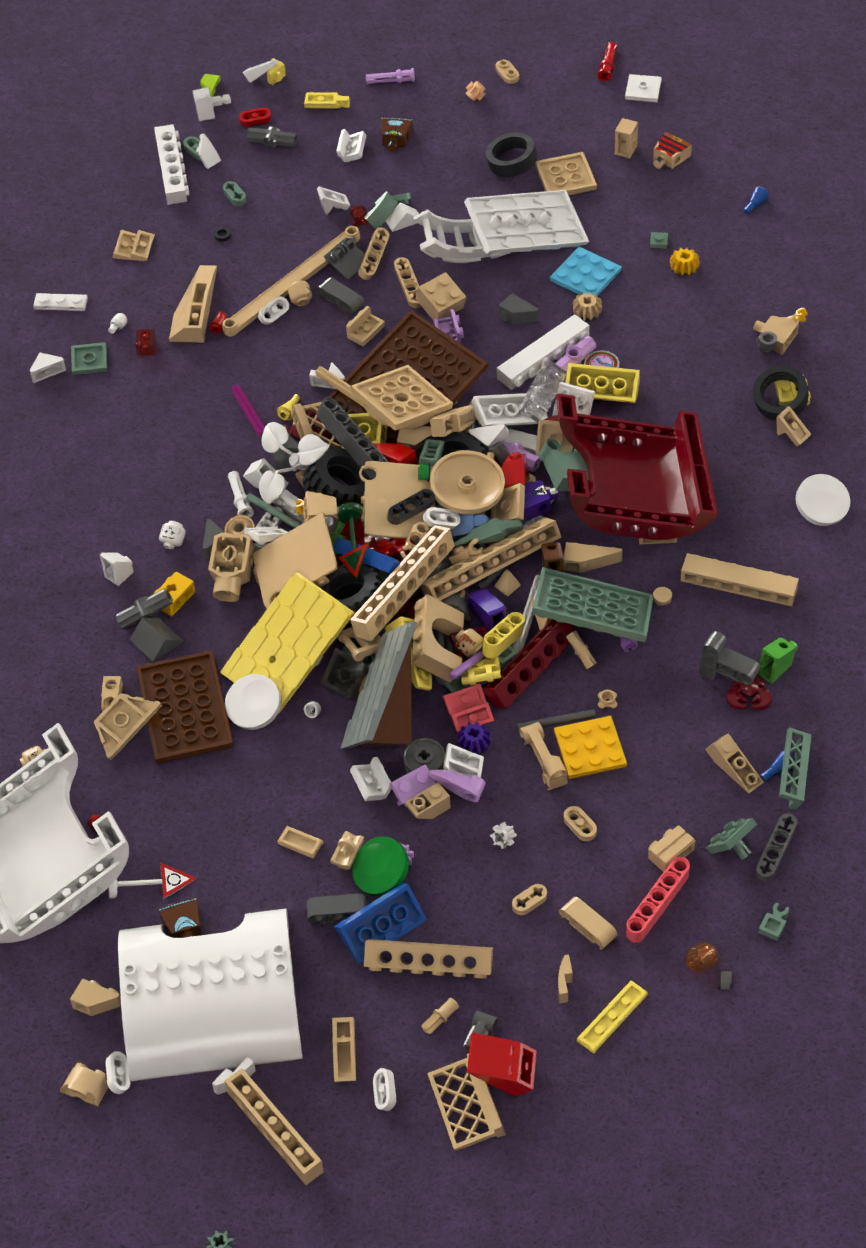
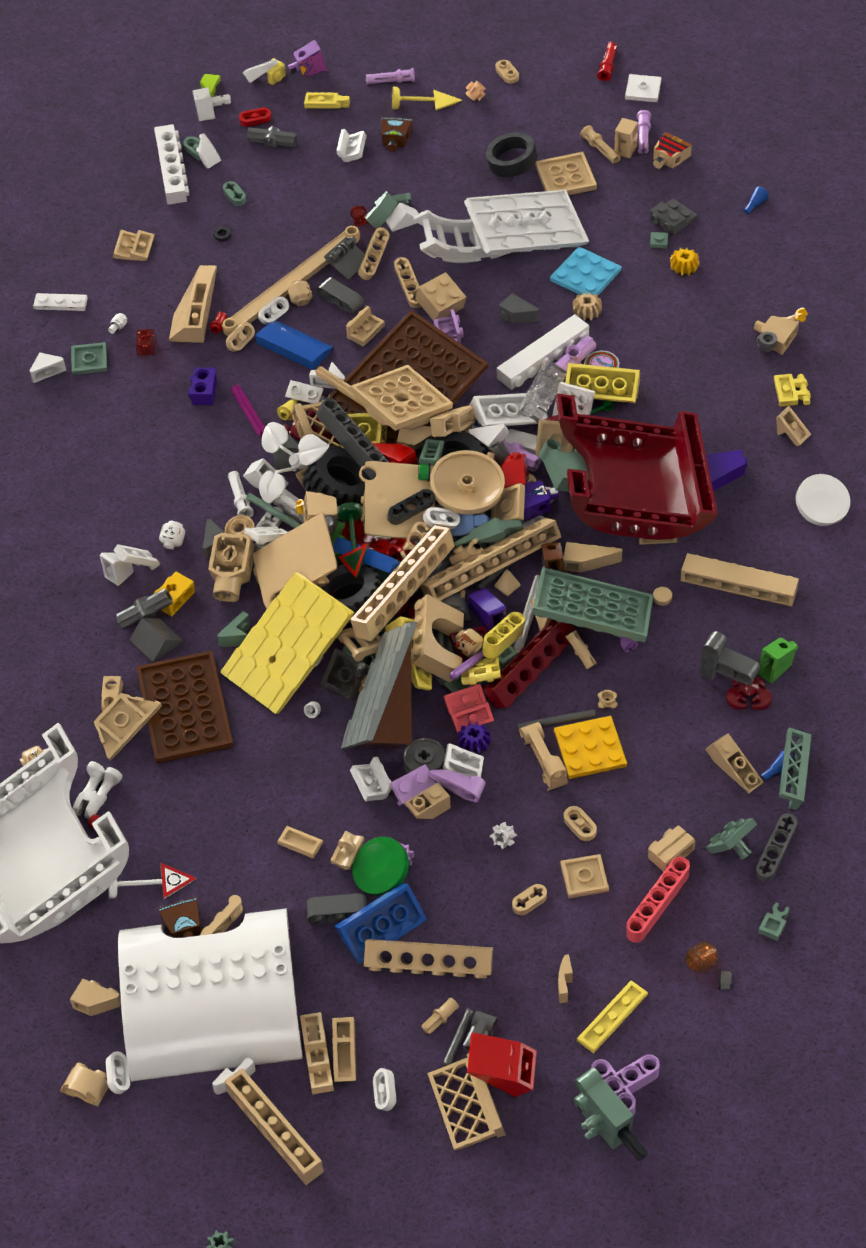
(89, 795): none -> white piece
(136, 556): none -> white plate
(203, 386): none -> dark purple brick
(225, 918): none -> tan plate
(234, 632): none -> sand green slope
(239, 338): none -> tan plate
(253, 702): white piece -> none
(293, 344): none -> blue slope
(304, 392): none -> white hinge
(308, 60): none -> medium lavender torso
(316, 1053): none -> tan slope
(331, 198): white slope -> none
(441, 100): none -> light yellow piece
(458, 1037): none -> dark grey bar
(584, 876): none -> tan tile
(588, 922): tan beam -> none
(595, 140): none -> tan pin
(606, 1114): none -> sand green piece
(607, 406): none -> green hand
(636, 1070): none -> lavender beam
(643, 127): none -> lavender pin
(672, 216): none -> dark grey plate
(726, 467): none -> dark purple slope
(780, 373): black tyre -> none

